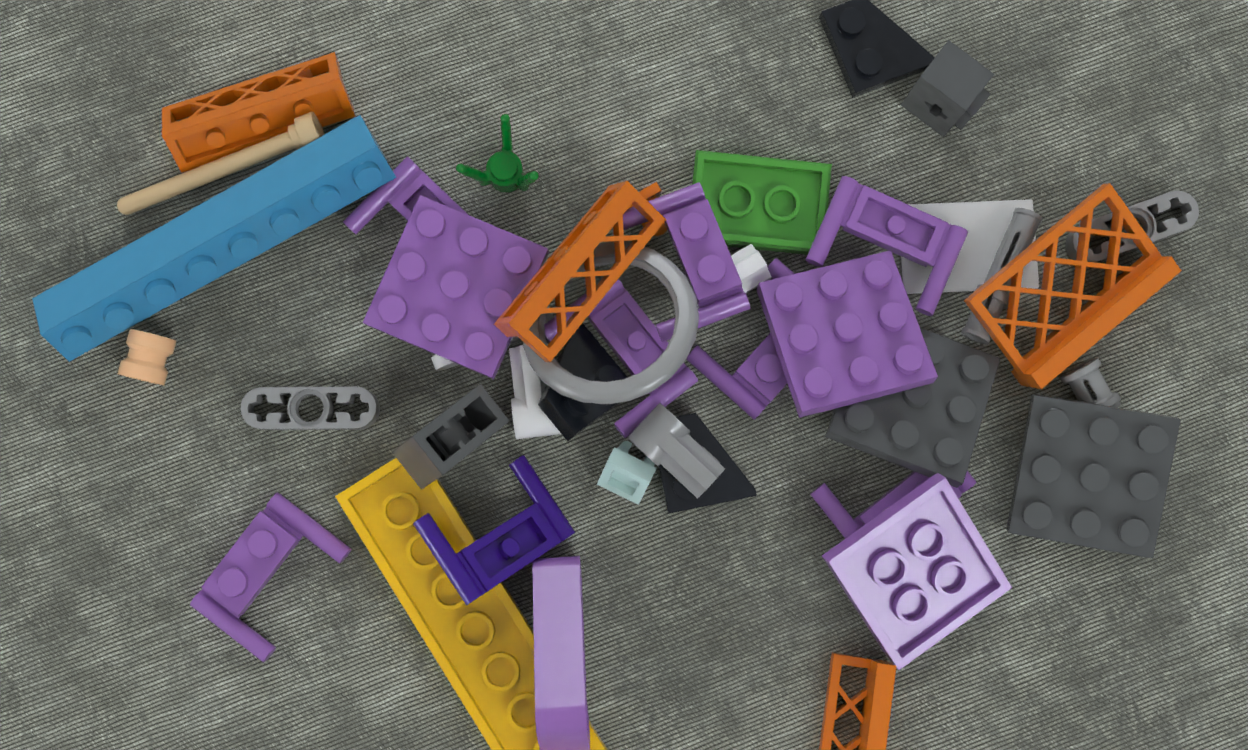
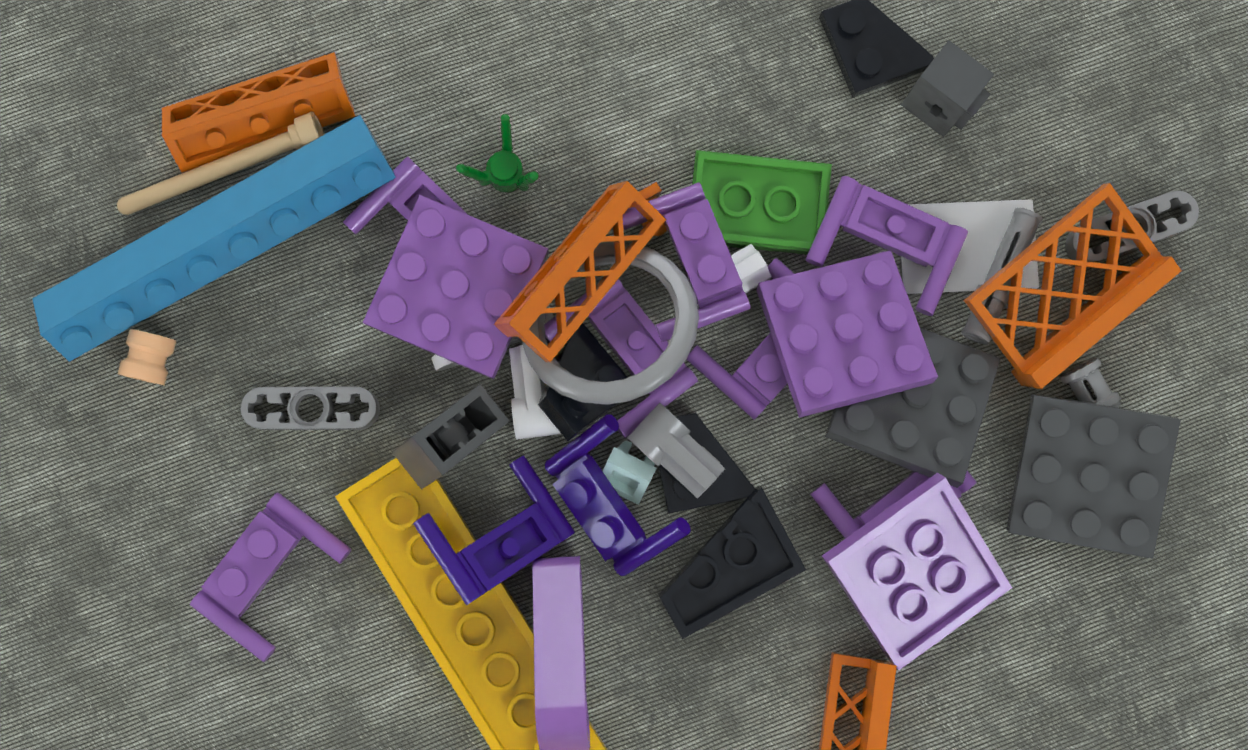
(601, 508): none -> dark purple plate
(733, 567): none -> black wing

